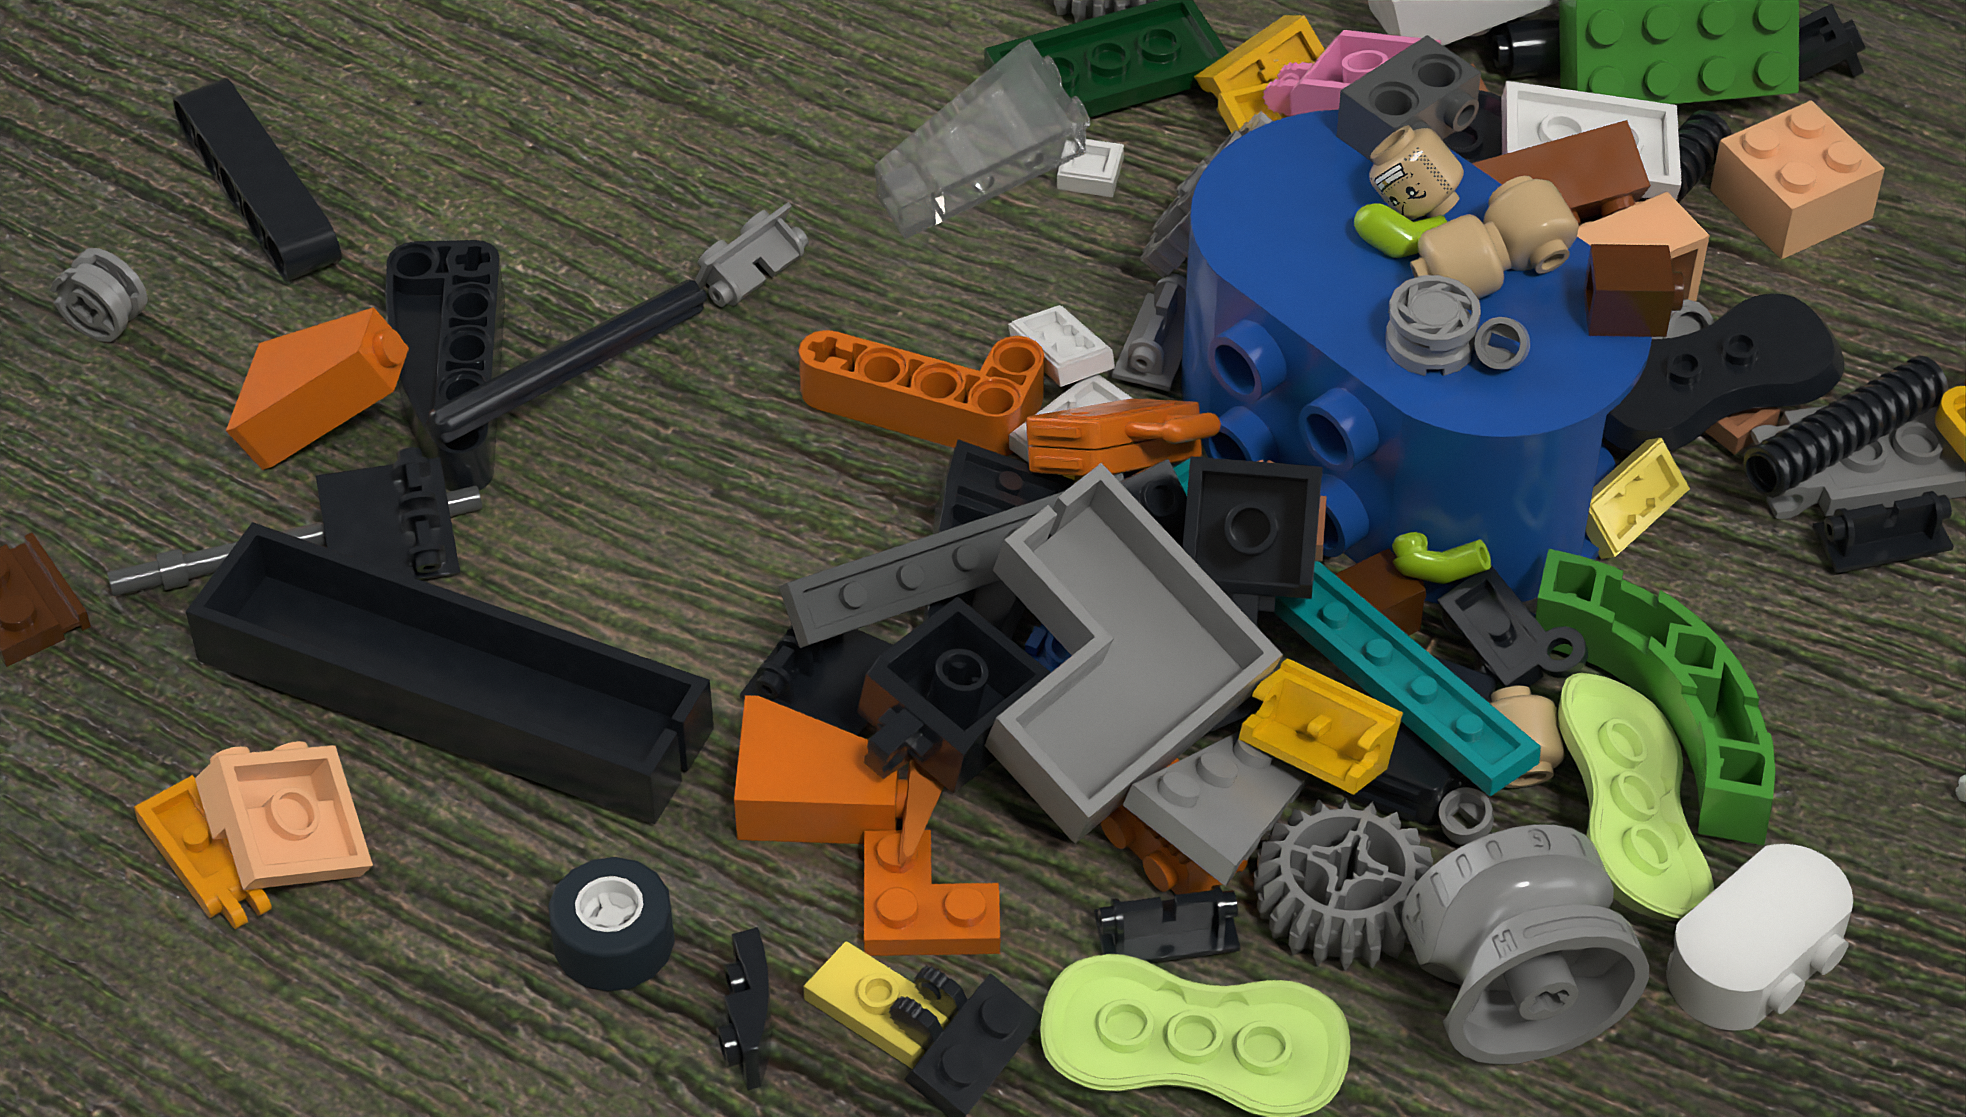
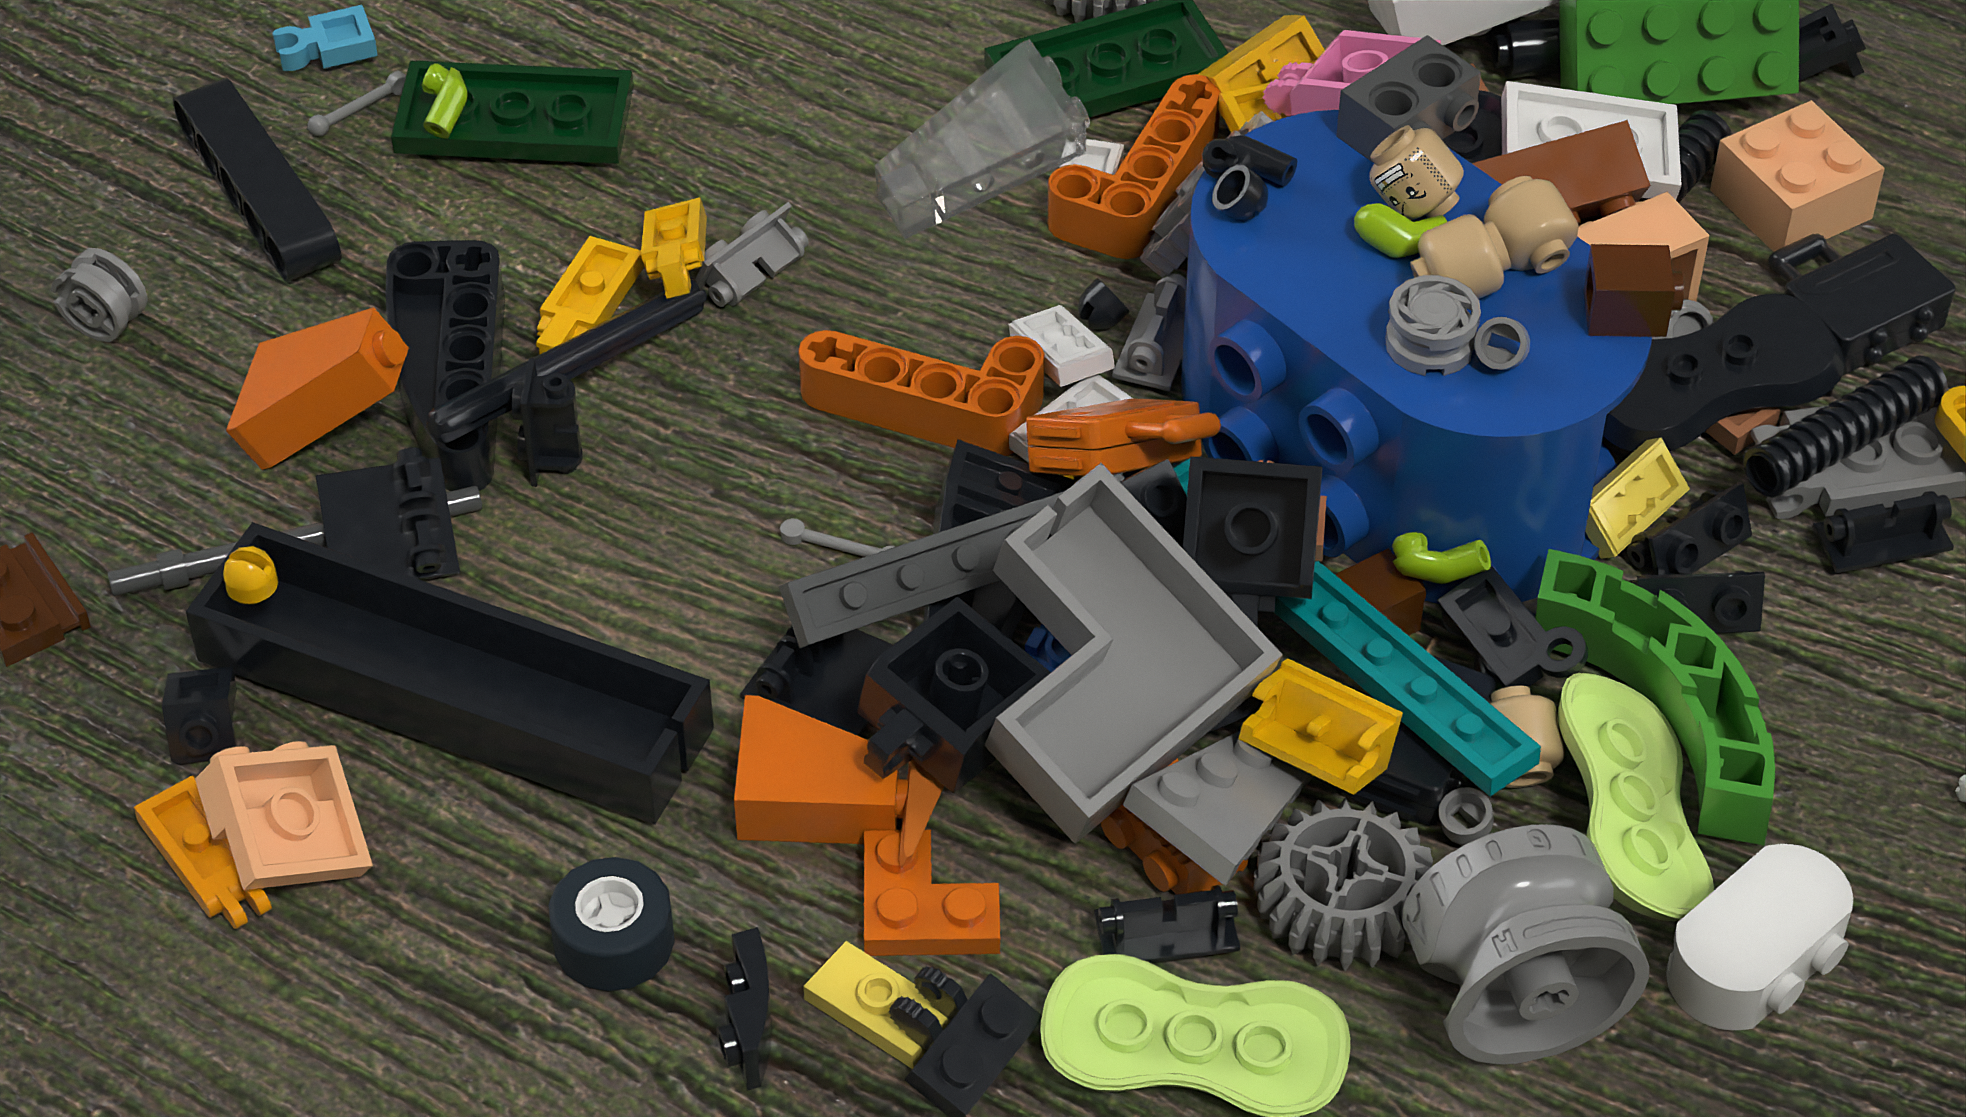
(199, 713): none -> black bracket
(250, 575): none -> yellow hinge
(319, 125): none -> light grey hinge
(332, 36): none -> medium azure plate
(450, 99): none -> lime arm
(521, 113): none -> dark green plate
(549, 427): none -> black hinge
(588, 291): none -> yellow hinge
(674, 244): none -> yellow hinge
(794, 532): none -> light grey hinge
(1101, 306): none -> black hinge
(1120, 209): none -> orange beam
(1240, 193): none -> black hinge
(1242, 150): none -> black arm
(1697, 534): none -> black hinge
(1719, 599): none -> black hinge
(1870, 296): none -> black piece

